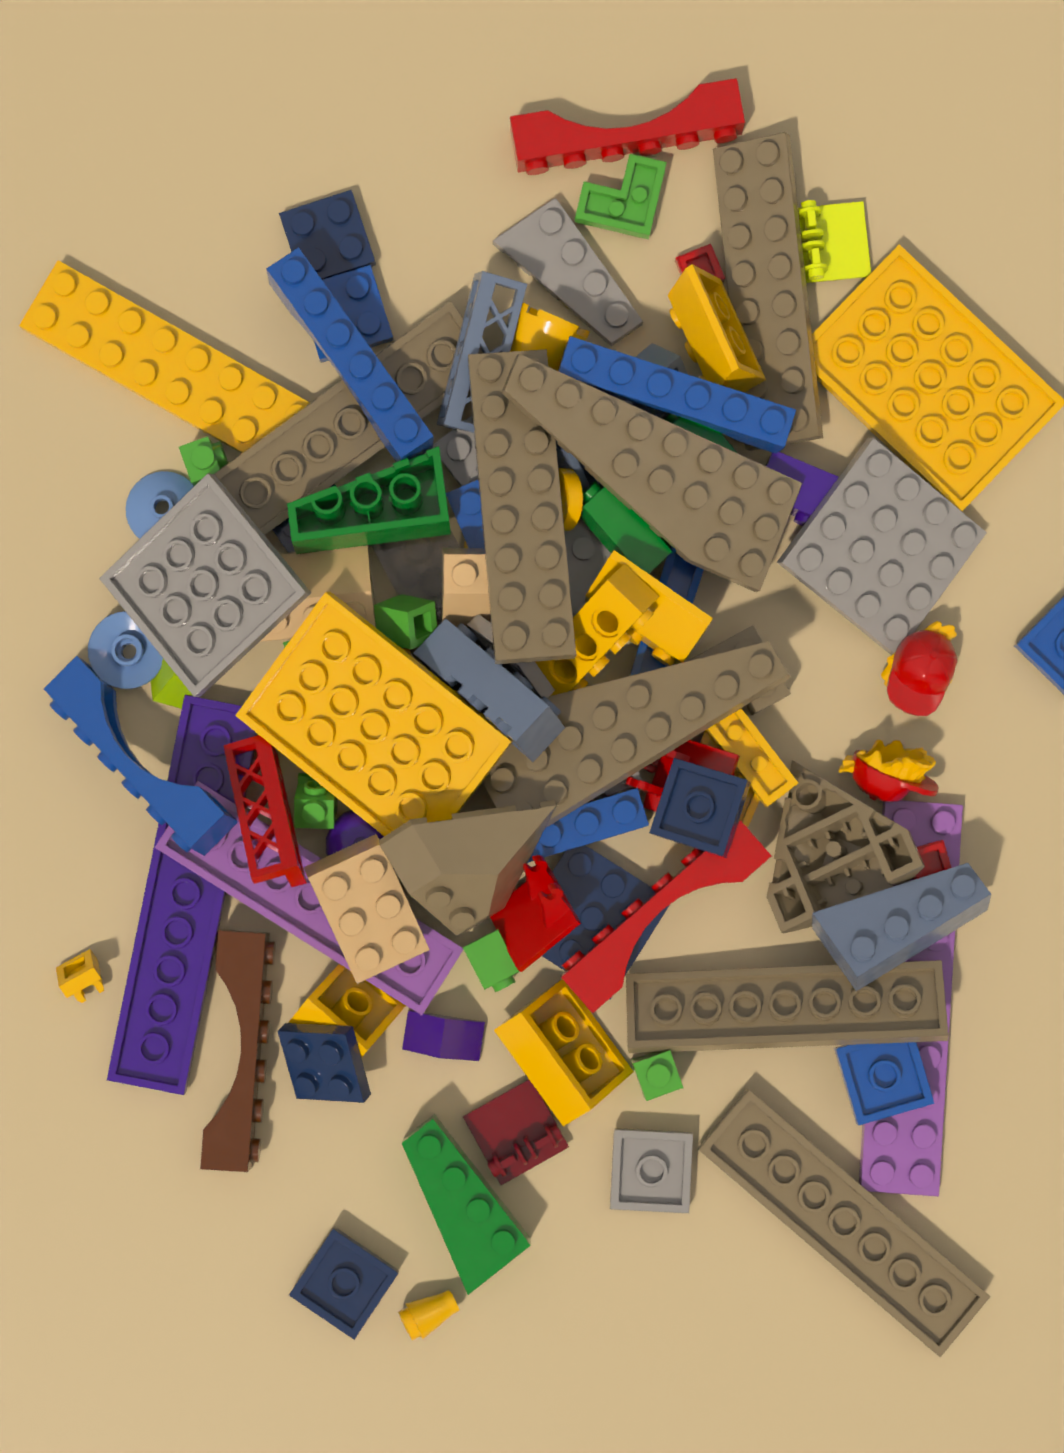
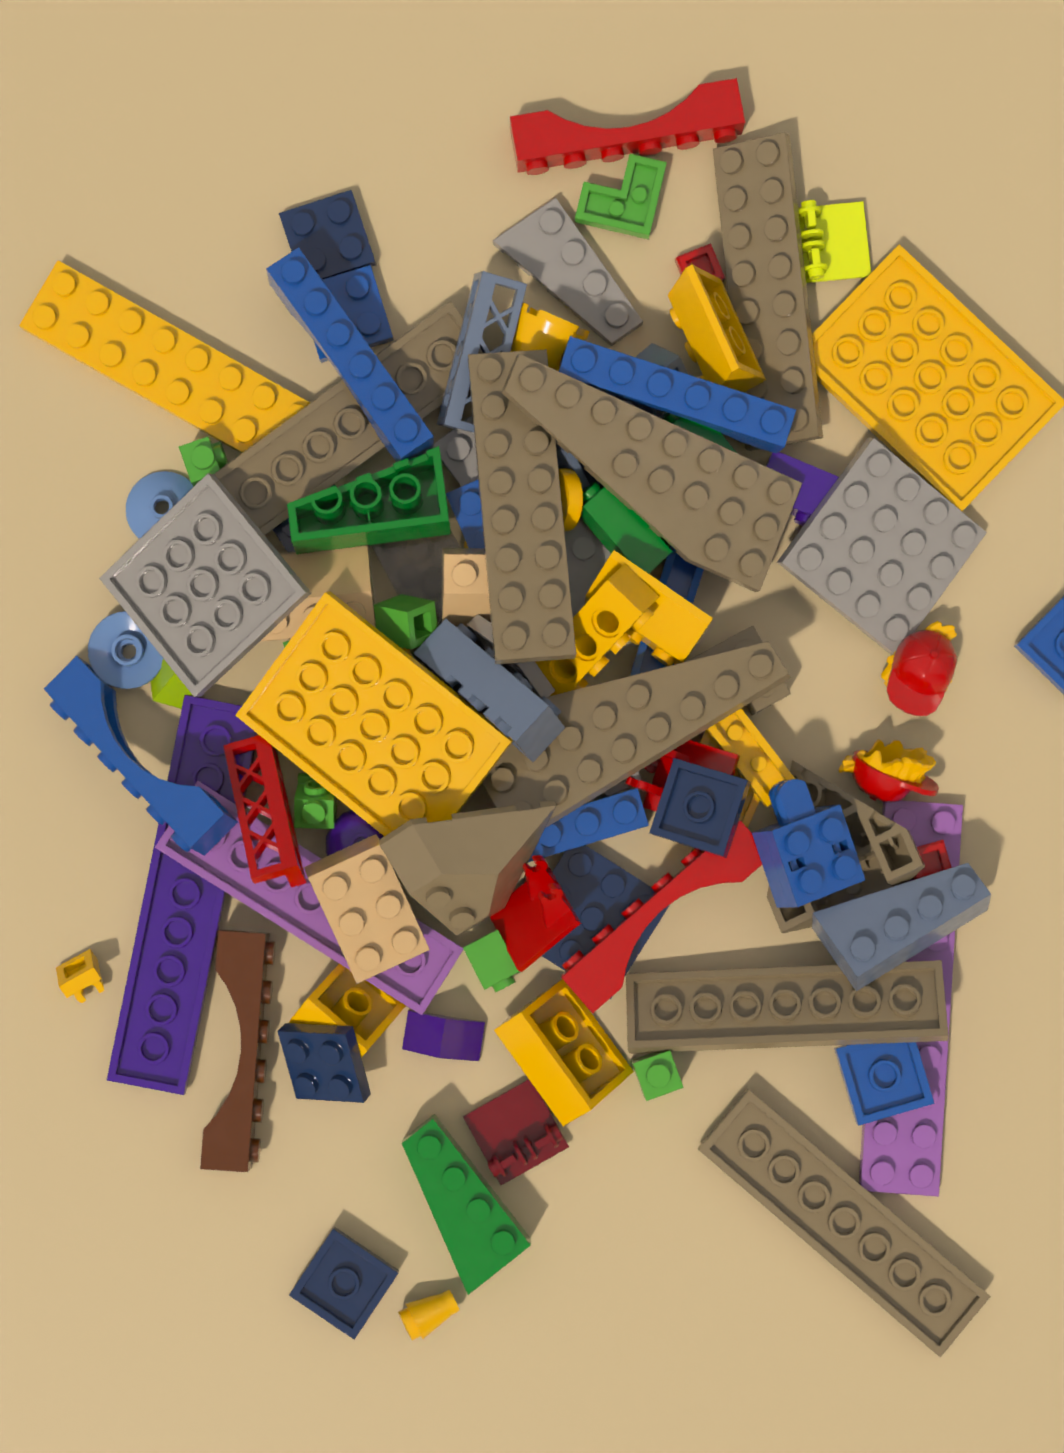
(651, 1170): light grey plate -> none
(807, 849): none -> blue brick

